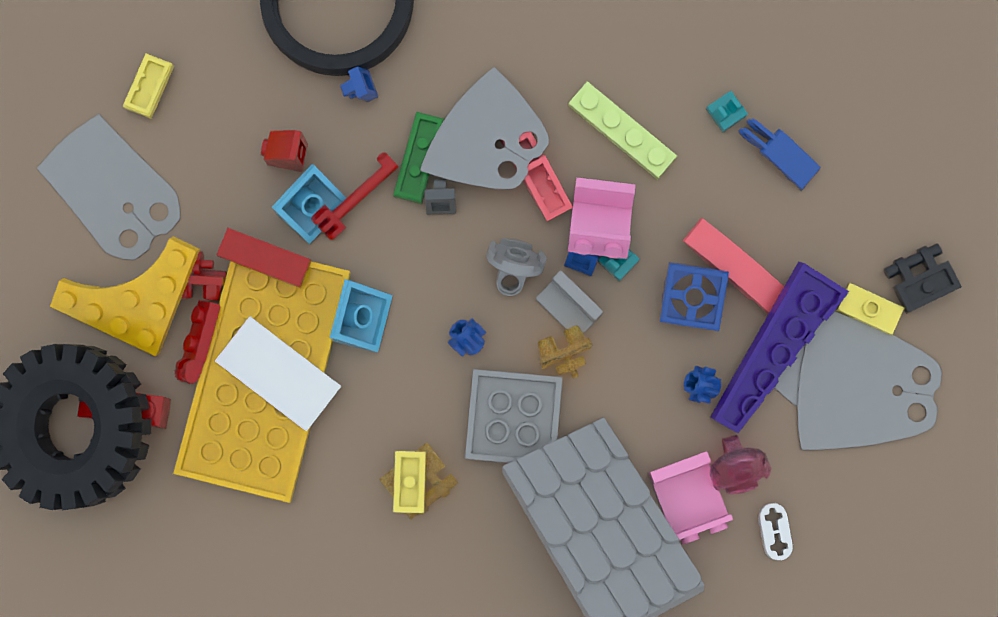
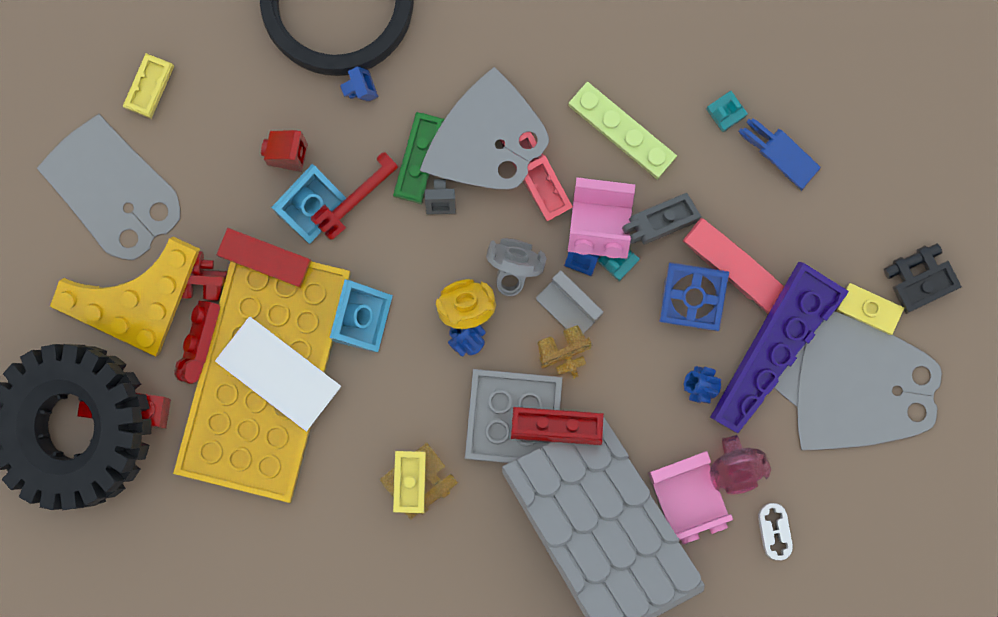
(466, 304): none -> yellow tile
(557, 426): none -> red tile
(662, 219): none -> dark grey hinge

